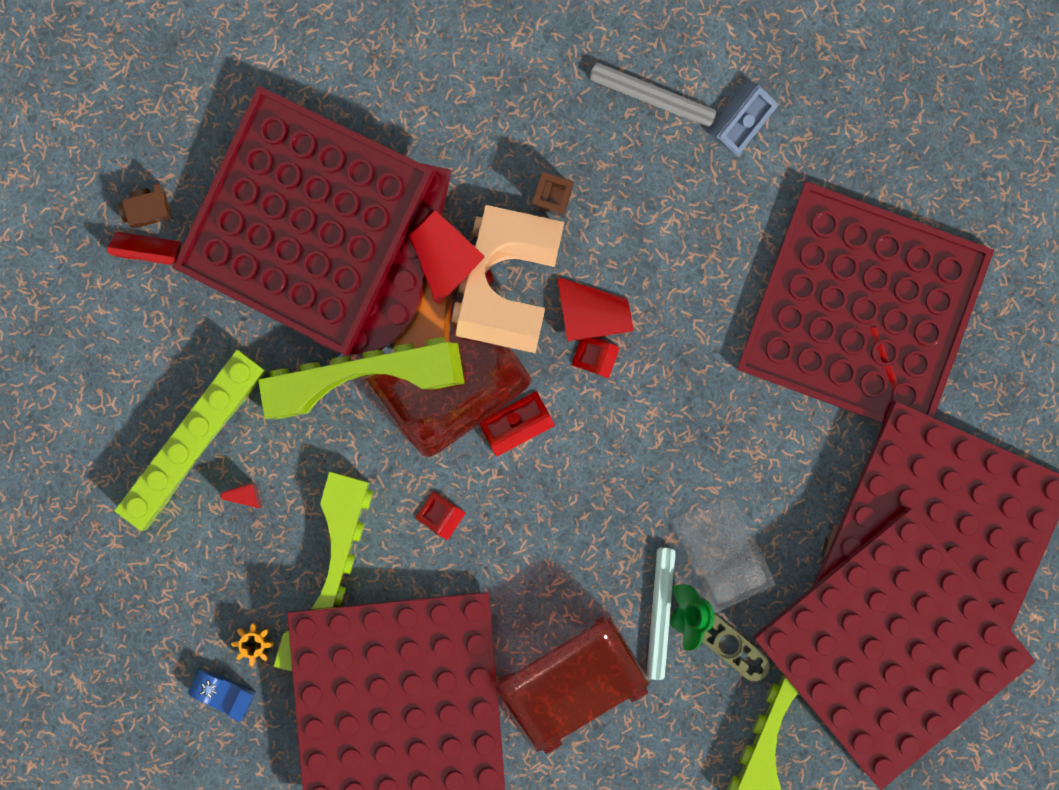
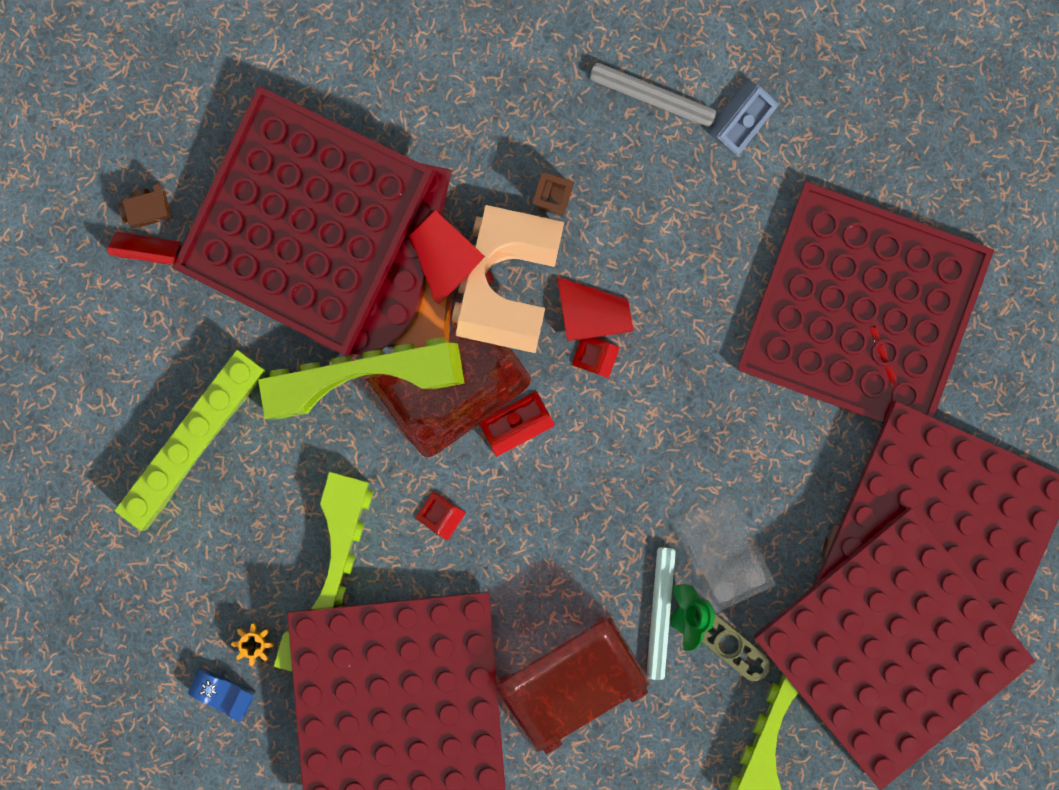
(244, 495): red slope -> none

